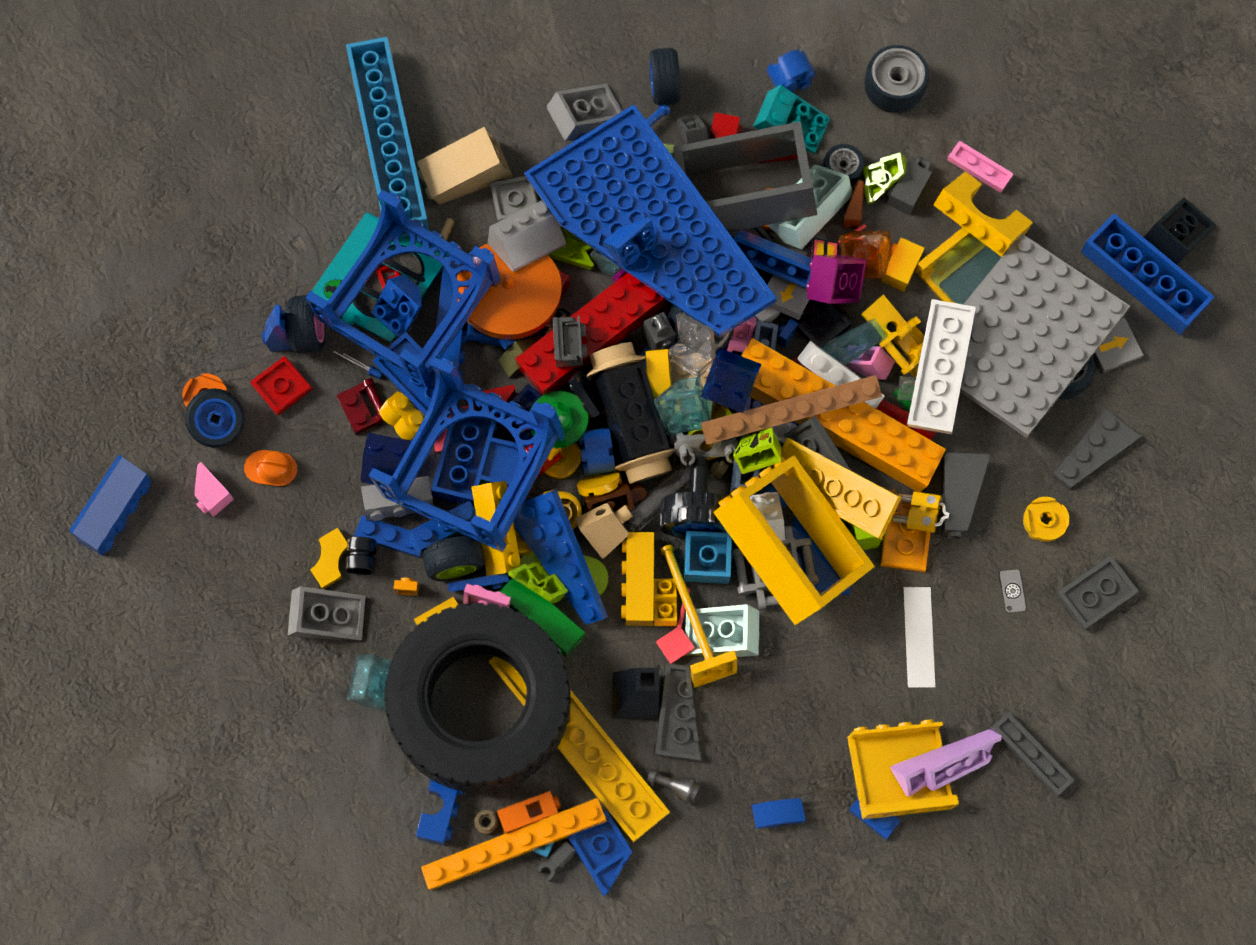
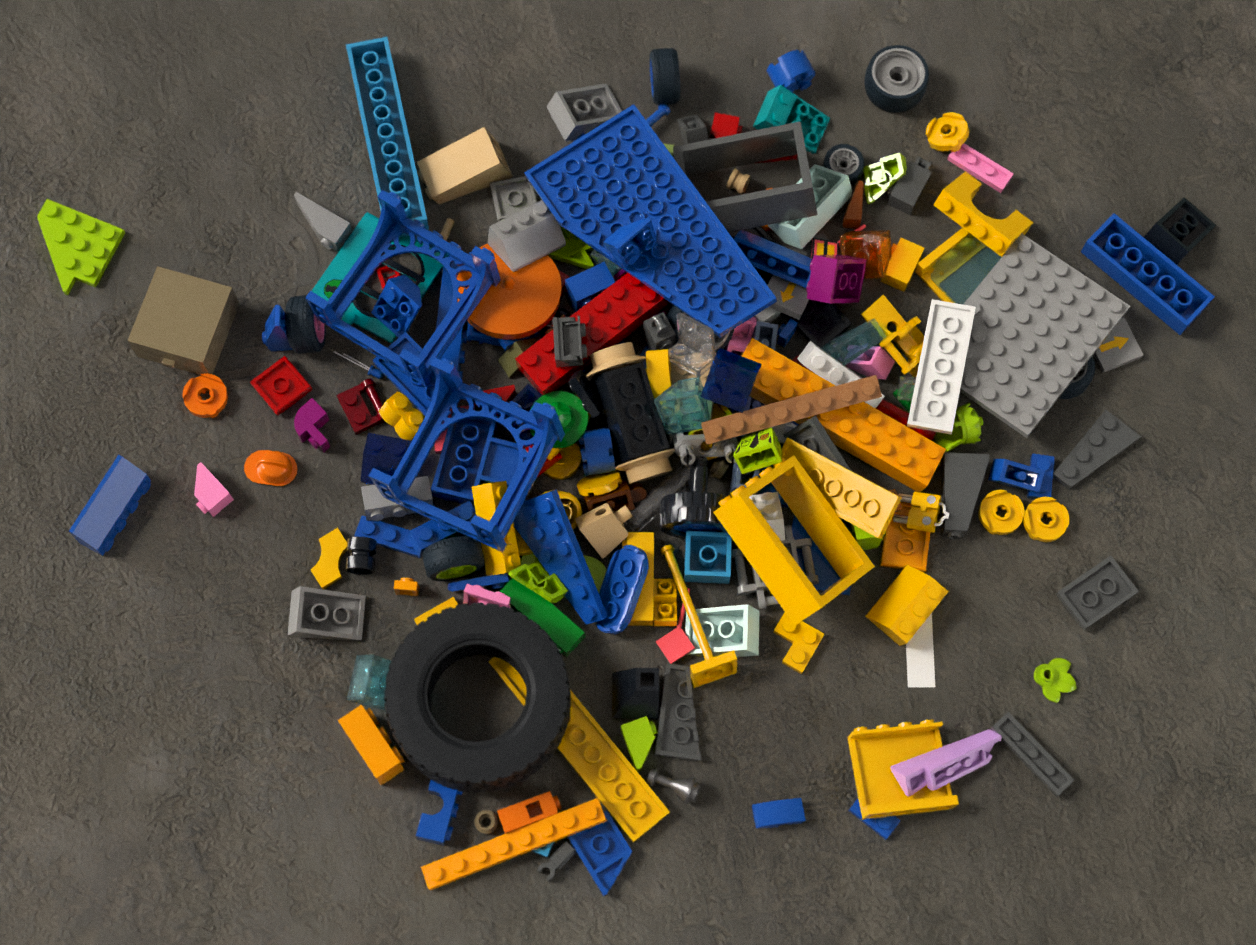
(77, 244): none -> lime wing
(183, 321): none -> dark tan container
(213, 433): wheel -> none
(309, 421): none -> magenta brick
(328, 227): none -> light grey slope
(372, 744): none -> light orange brick
(587, 285): none -> blue brick
(622, 588): none -> blue tile
(639, 740): none -> lime slope
(738, 181): none -> tan wheel
(804, 640): none -> yellow plate
(906, 604): none -> yellow slope
(952, 140): none -> yellow plate
(965, 429): none -> lime hat
(995, 523): none -> yellow plate
(1012, 590): light grey sticker -> none
(1016, 475): none -> blue slope
(1047, 464): none -> blue plate
(1057, 680): none -> lime plate

